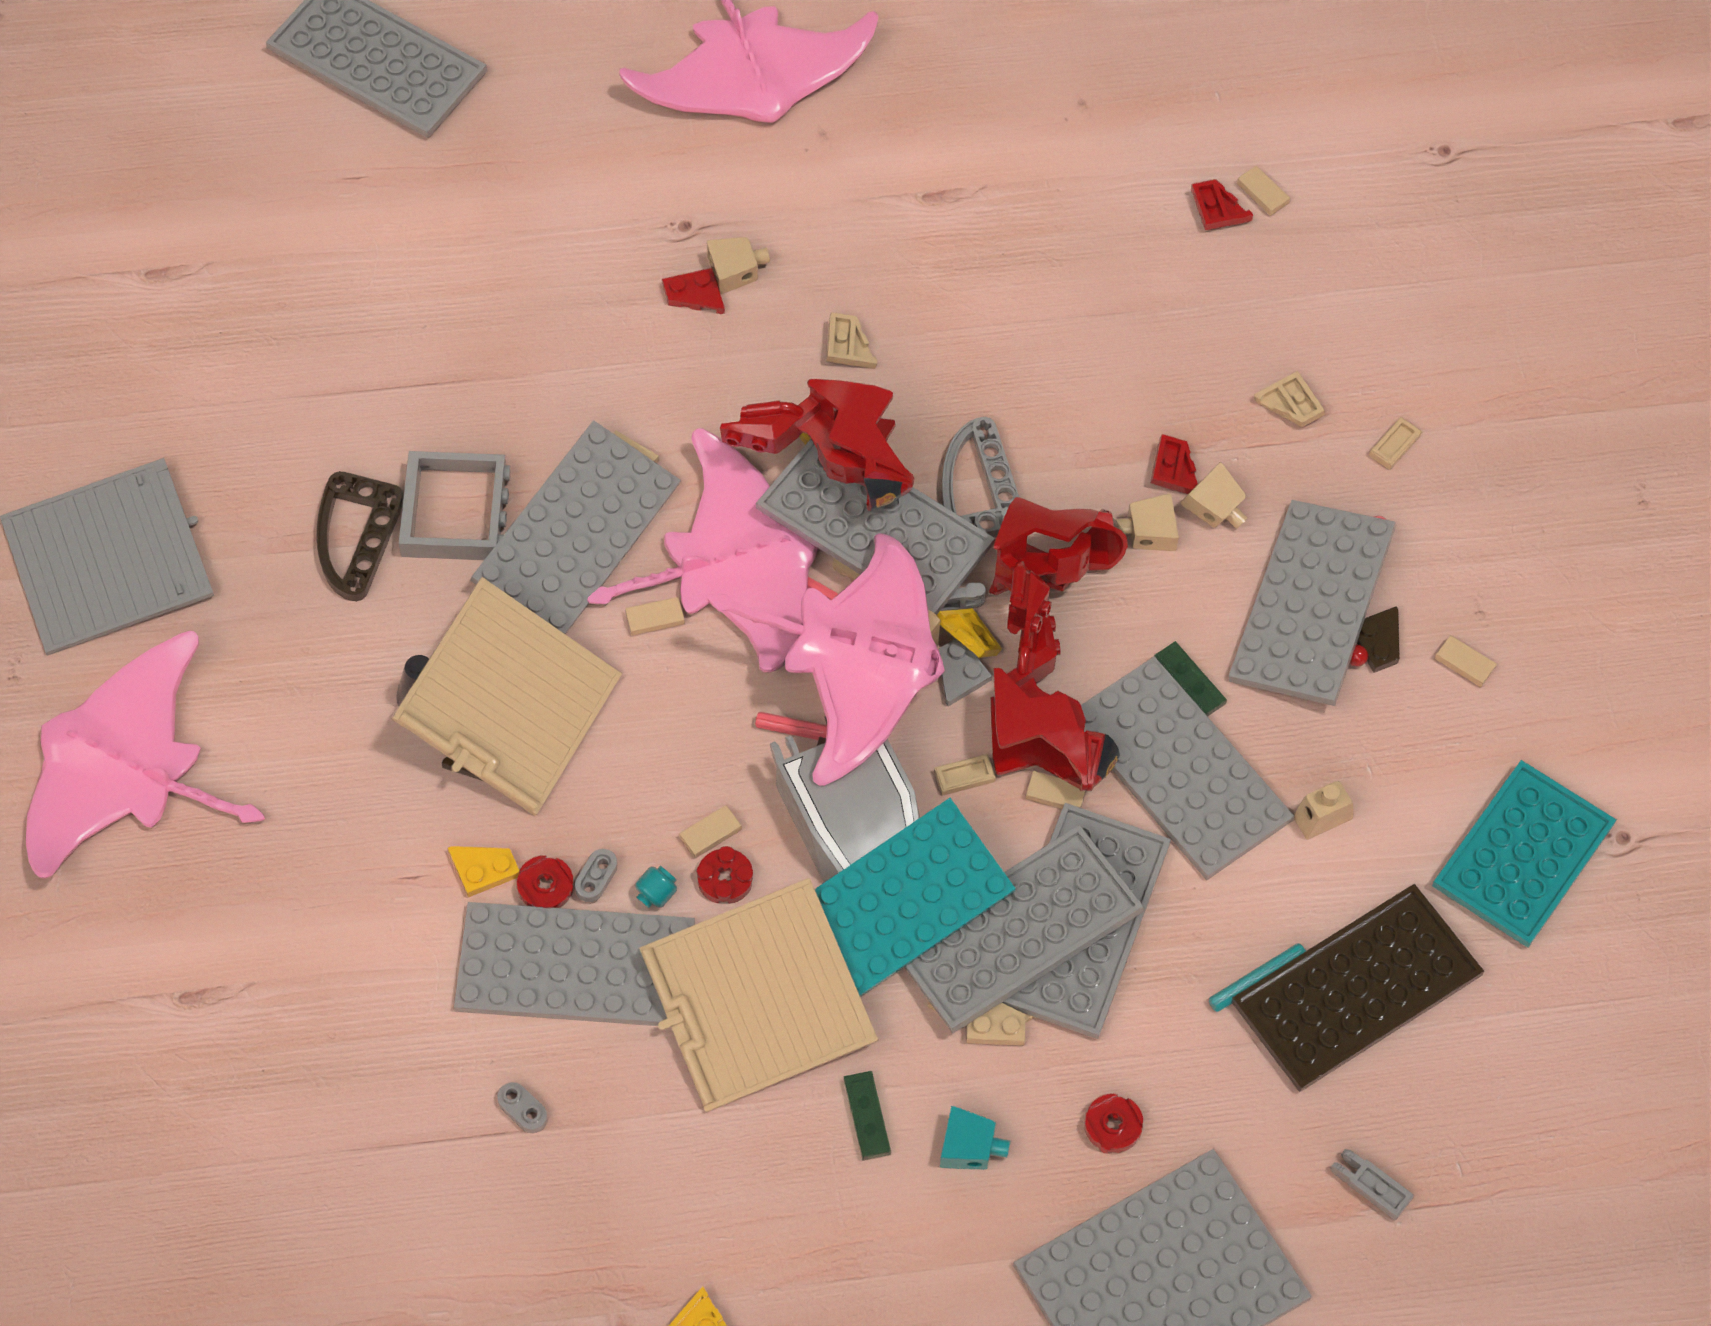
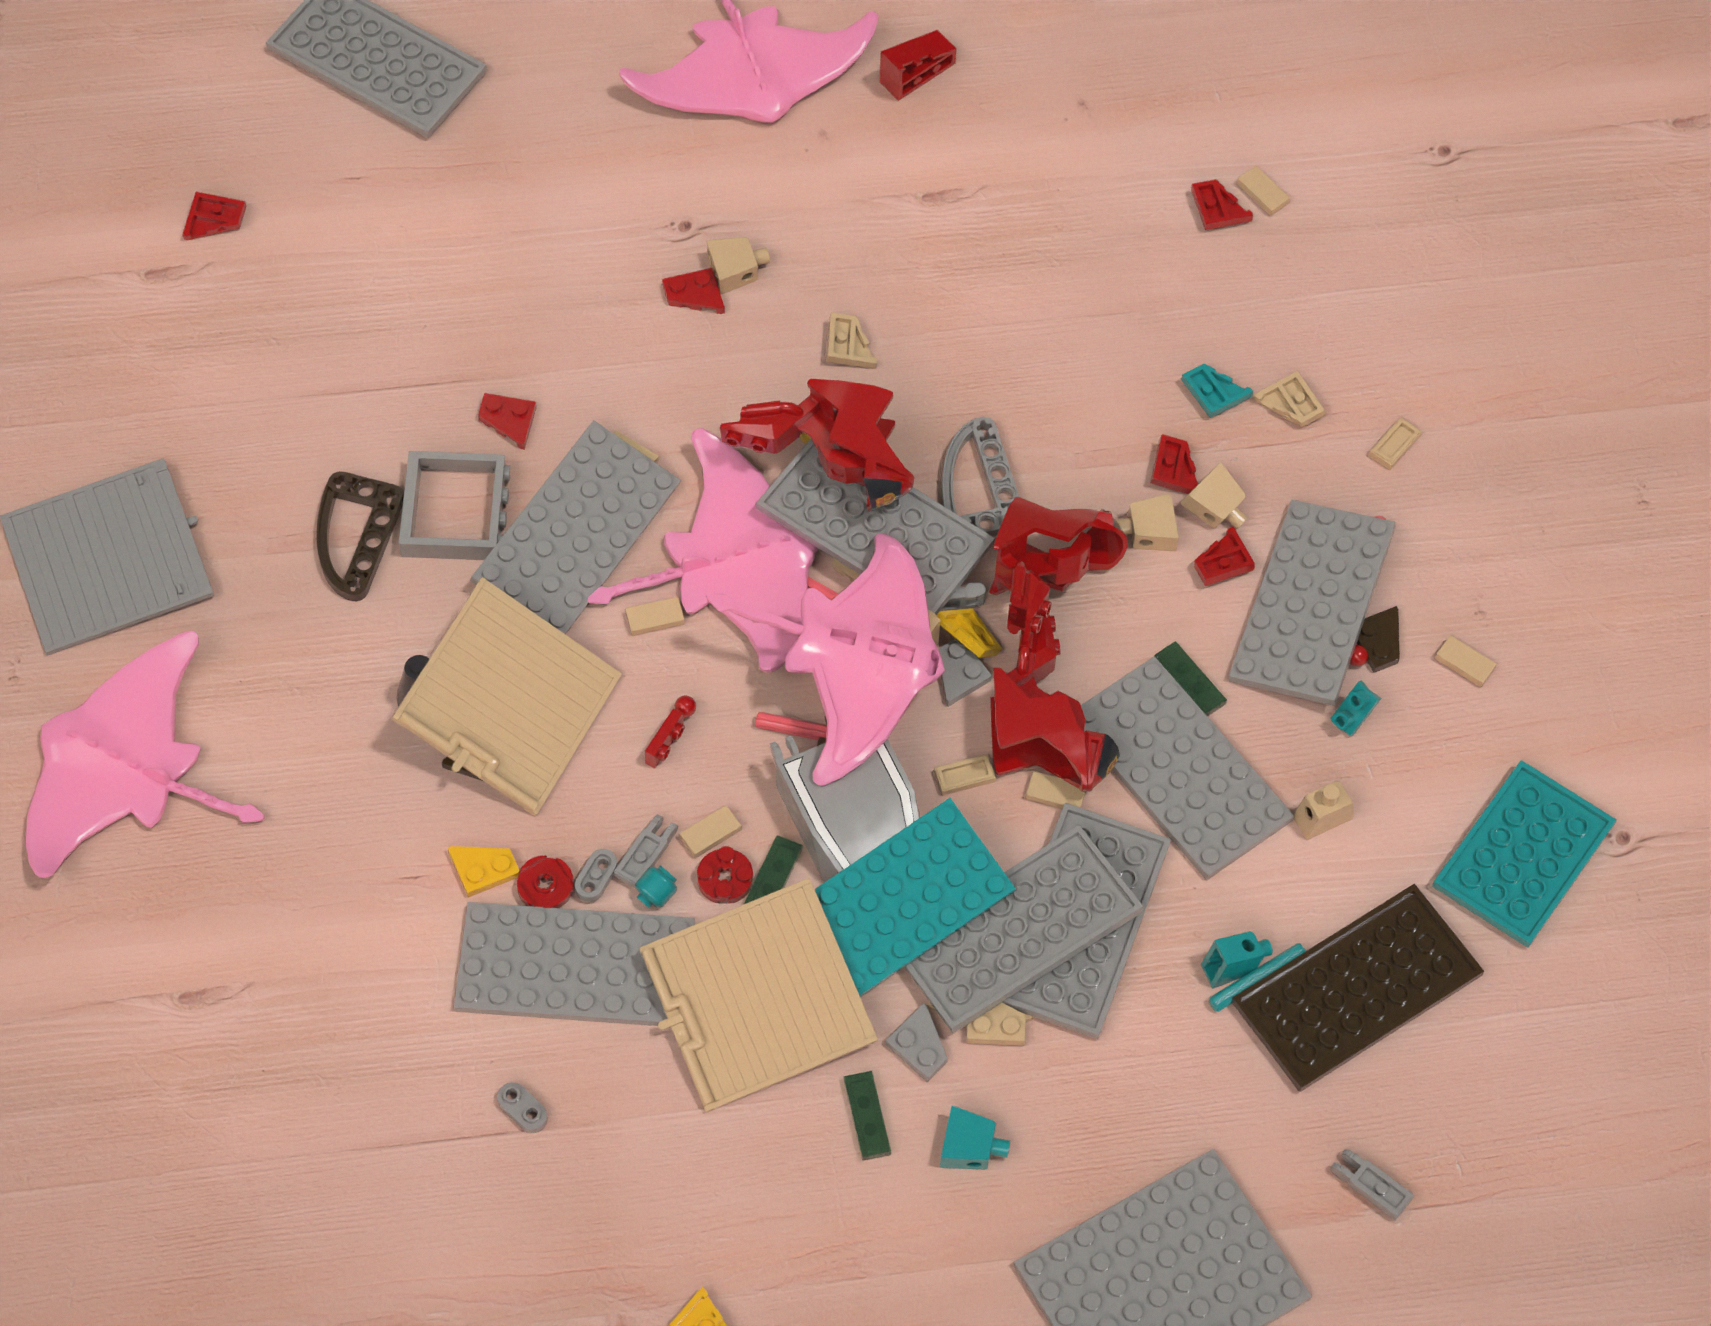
(213, 215): none -> red wing
(508, 416): none -> red wing
(644, 851): none -> light grey hinge
(671, 729): none -> red plate
(776, 868): none -> clear green tile
(915, 63): none -> red wedge
(919, 1044): none -> light grey wing
(1110, 1139): red plate -> none
(1214, 390): none -> teal wing
(1224, 559): none -> red wing
(1234, 957): none -> teal torso
(1355, 708): none -> teal hips

